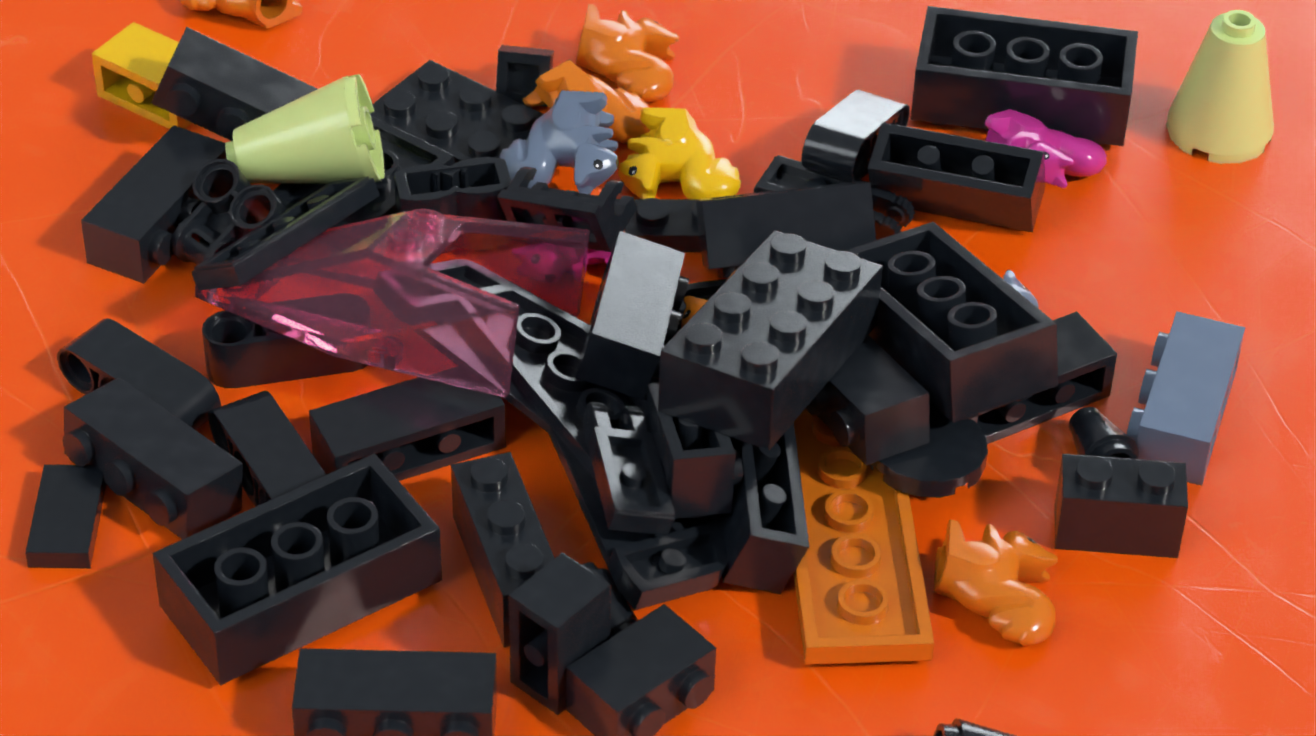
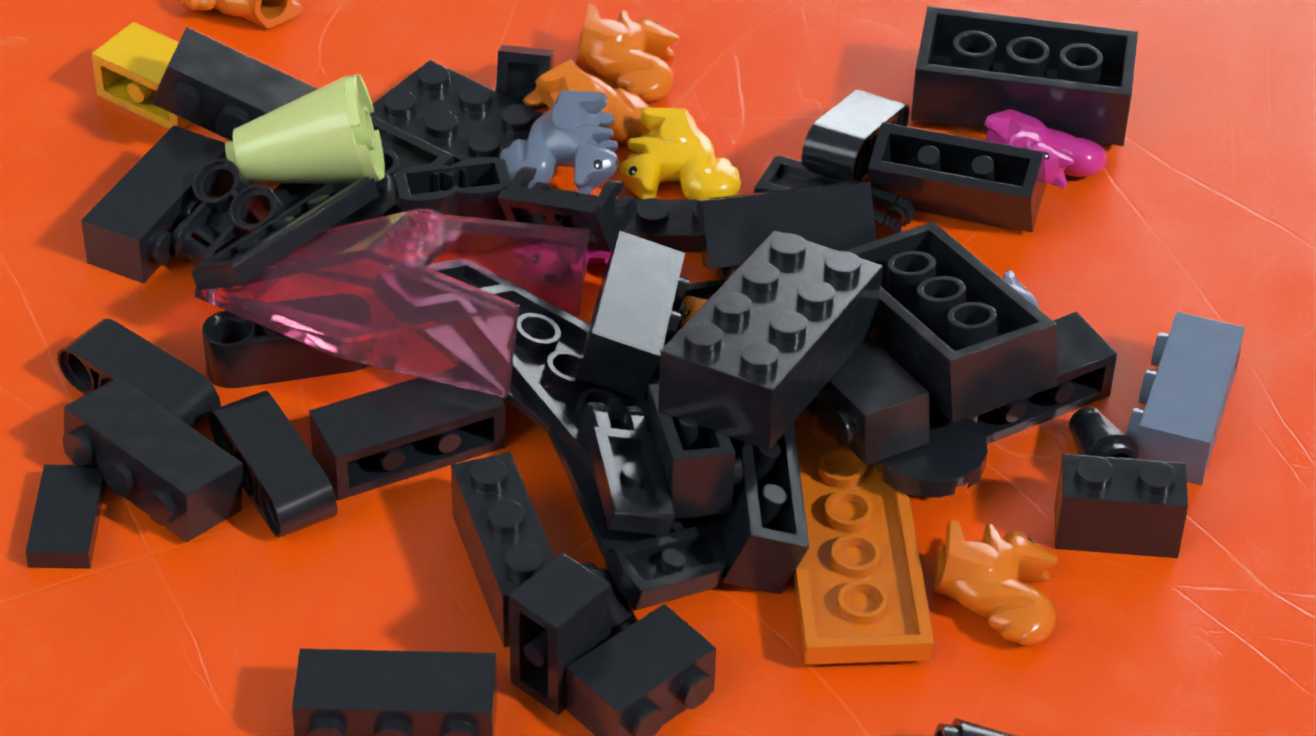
(297, 567): black brick -> none
(1226, 93): yellowish green cone -> none

